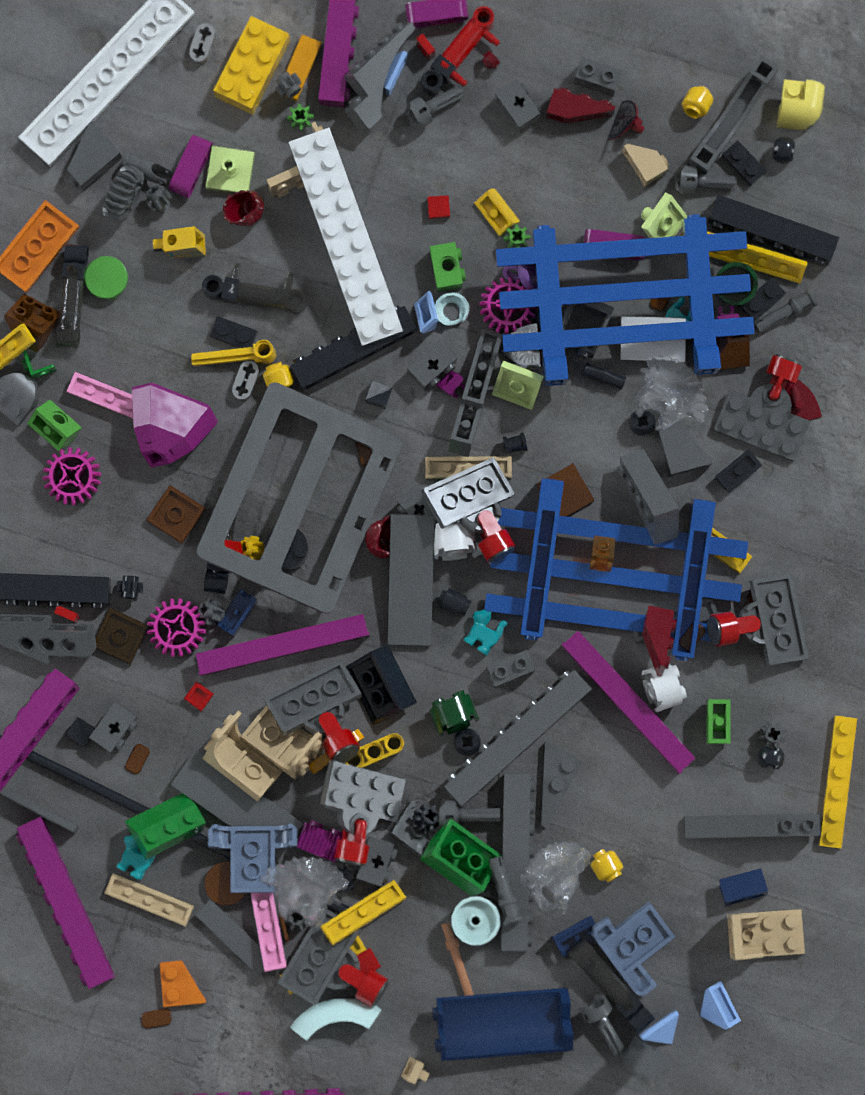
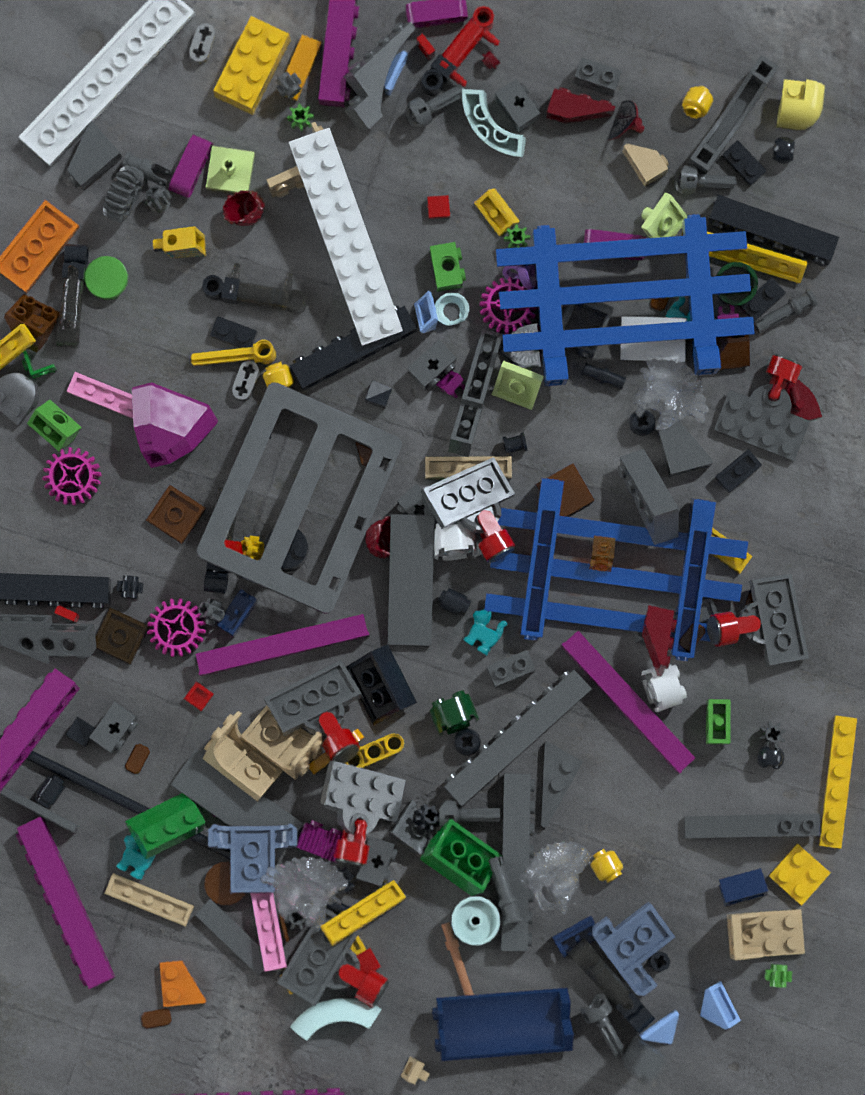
(49, 791): none -> black brick
(485, 127): none -> light aqua brick
(662, 967): none -> black bush
(778, 975): none -> bright green gear
(799, 874): none -> yellow plate

